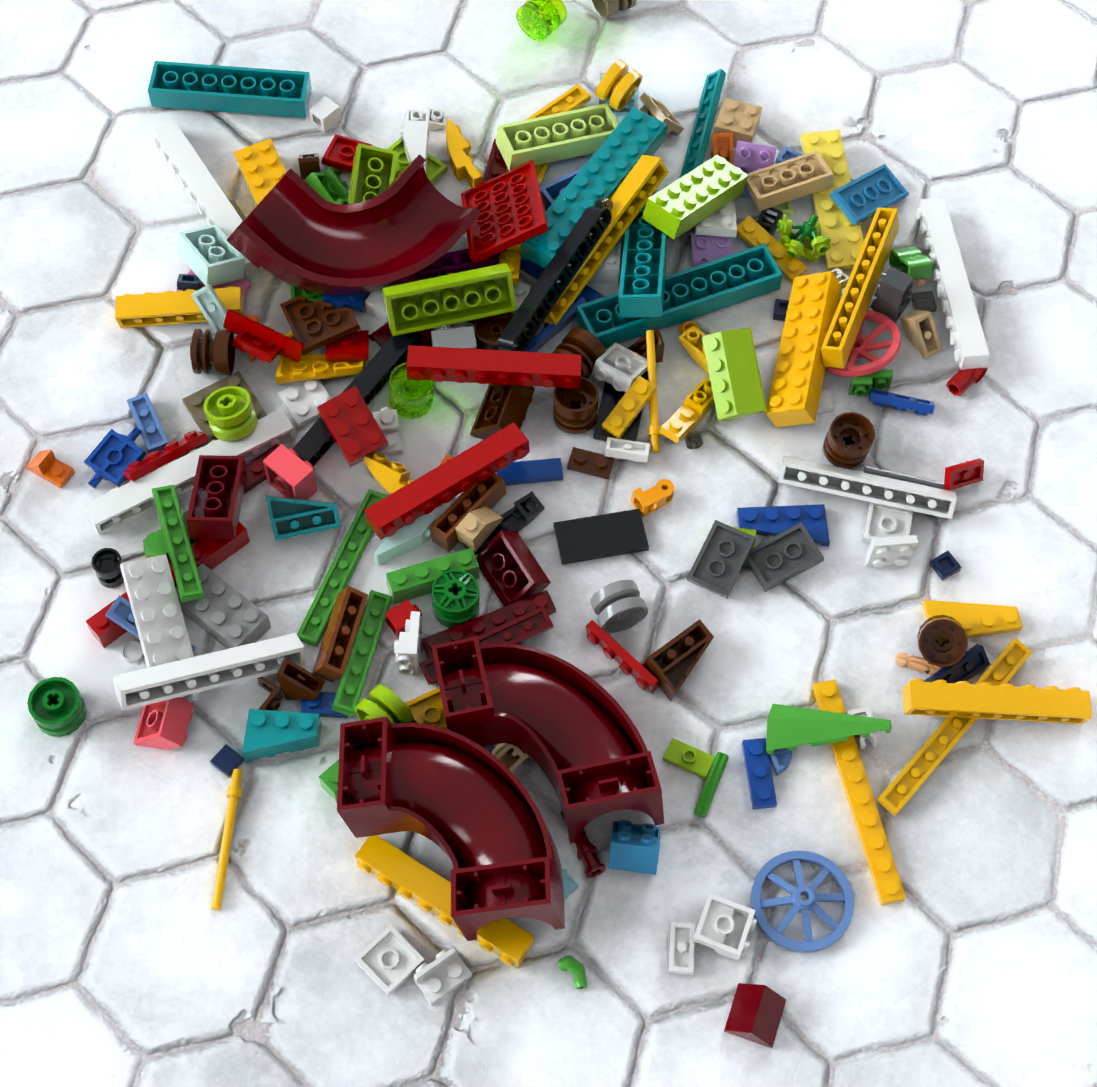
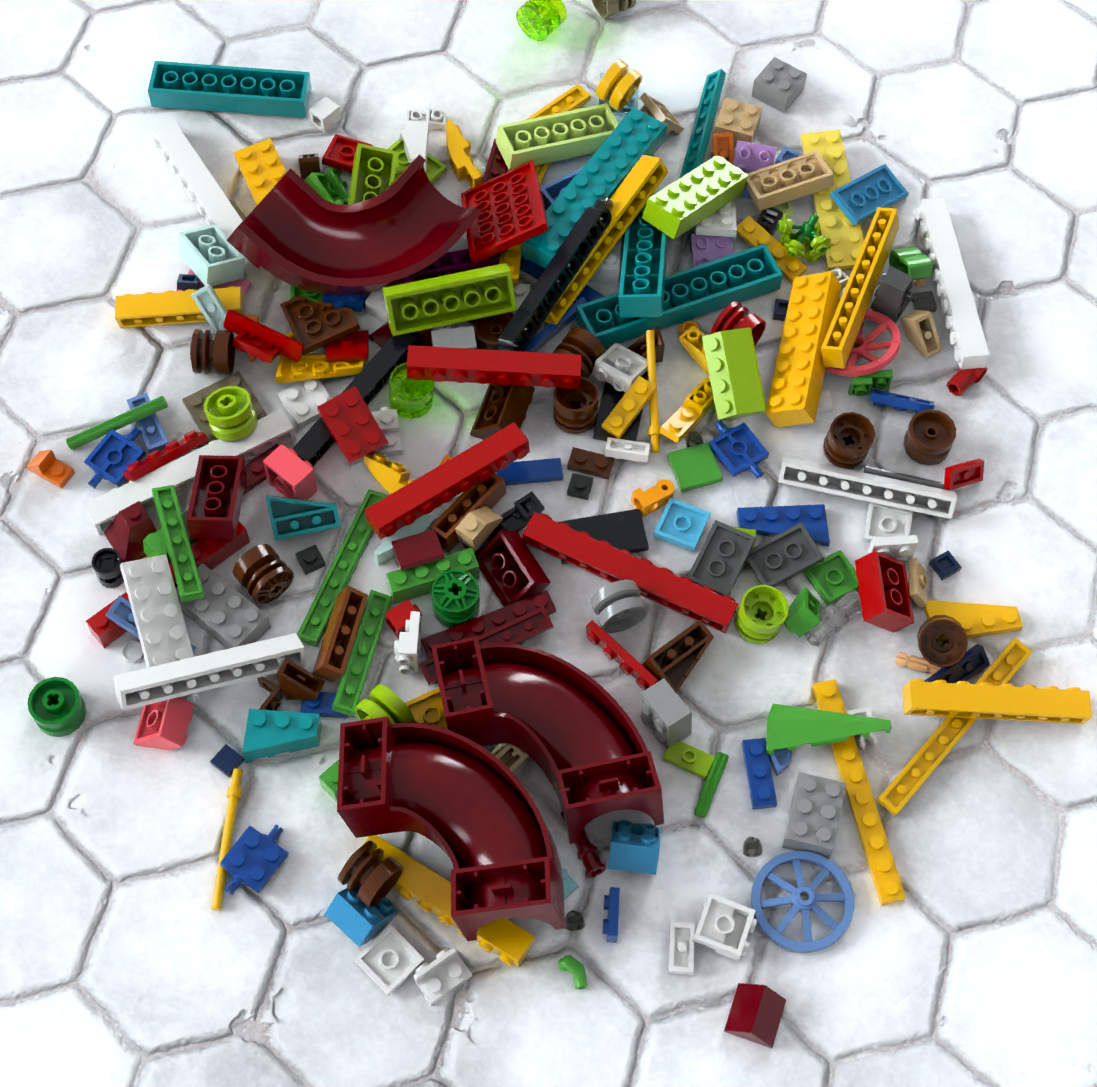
(117, 422): none -> bright green axle
(129, 531): none -> dark red slope
(254, 859): none -> blue plate
(263, 574): none -> reddish brown wheel
(310, 559): none -> pearl dark grey plate
(357, 919): none -> dark azure slope
(367, 870): none -> reddish brown wheel
(417, 550): none -> dark red slope
(574, 921): none -> clear smoke hinge
(580, 486): none -> pearl dark grey plate
(610, 925): none -> blue plate
(616, 565): none -> red brick
(665, 713): none -> light grey brick
(682, 524): none -> medium azure plate
(694, 467): none -> bright green tile
(738, 317): none -> red wheel
(738, 449): none -> blue plate
(752, 847): none -> clear smoke hinge
(761, 614): none -> lime wheel
(779, 84): none -> light grey brick
(803, 613): none -> bright green slope
(814, 814): none -> light grey brick
(833, 578): none -> bright green tile
(834, 618): none -> clear piece
(884, 591): none -> red brick
(917, 582): none -> tan plate
(929, 437): none -> reddish brown wheel

